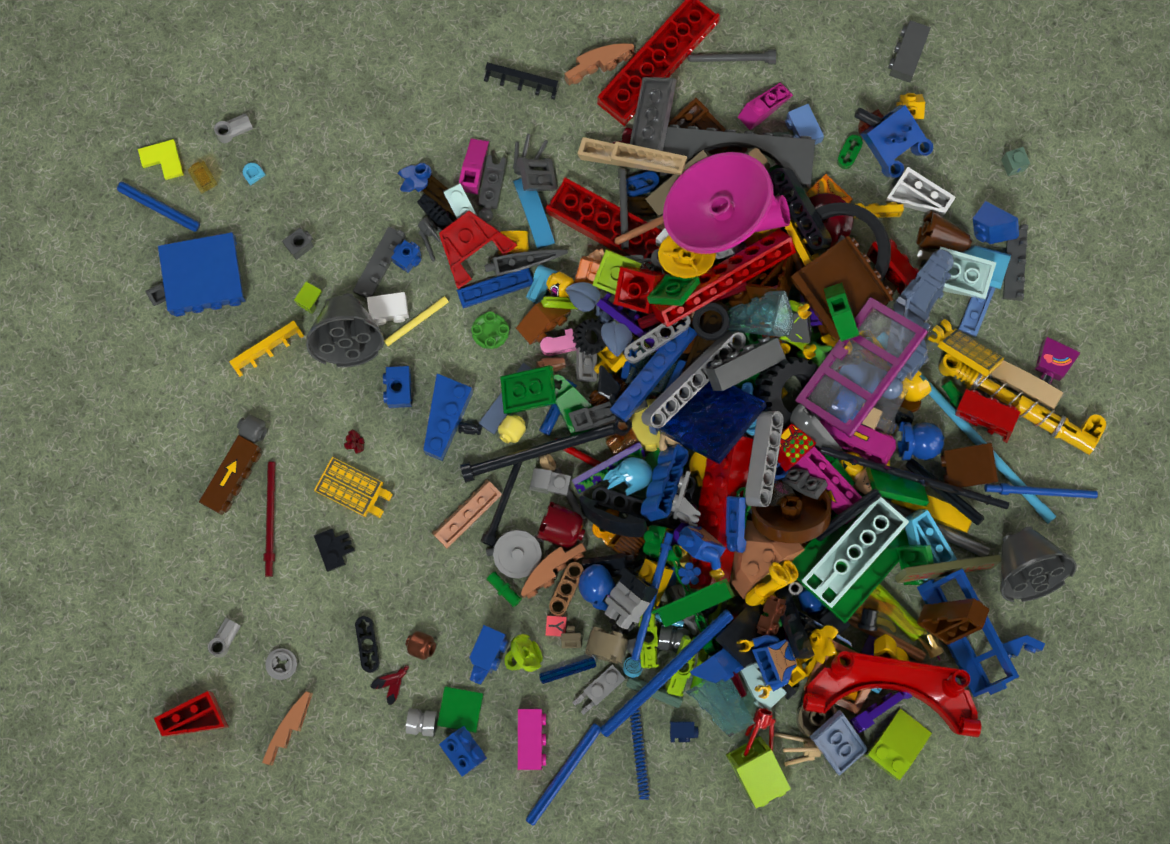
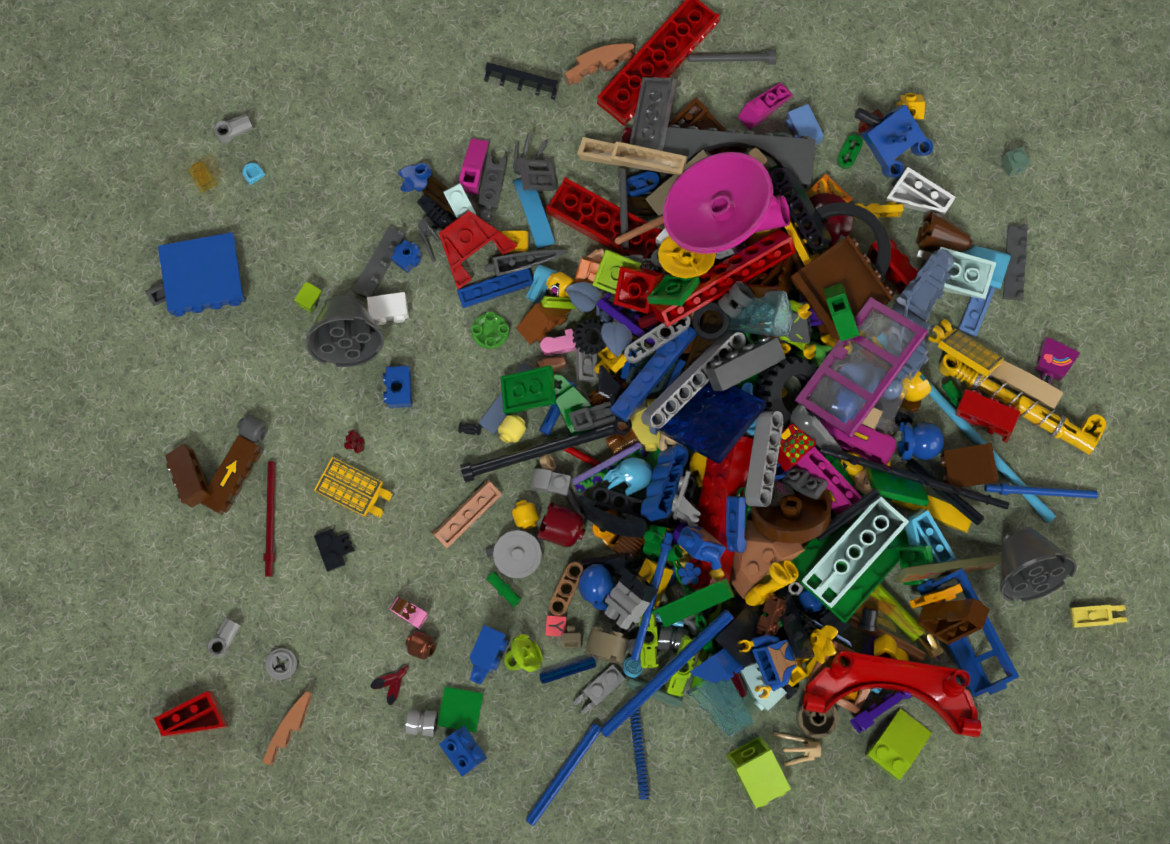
(158, 206): blue axle -> none
(164, 154): neon yellow tile -> none
(187, 475): none -> reddish brown brick
(265, 346): yellow hinge -> none
(298, 251): dark grey brick -> none
(375, 658): black beam -> none
(409, 612): none -> leg
(417, 320): light yellow bar -> none
(446, 412): blue wedge -> none
(489, 537): black piece -> none
(525, 515): none -> yellow head
(531, 739): dark pink brick -> none
(543, 573): nougat slope -> none
(683, 731): dark blue brick -> none
(737, 298): none -> dark grey wheel
(762, 719): red plant -> none
(839, 742): sand blue tile -> none
(909, 51): dark grey brick -> none
(937, 596): none -> light orange wing
(951, 536): light grey axle -> none
(994, 224): blue slope -> none
(1030, 644): blue slope -> none
(1095, 615): none -> light yellow hinge

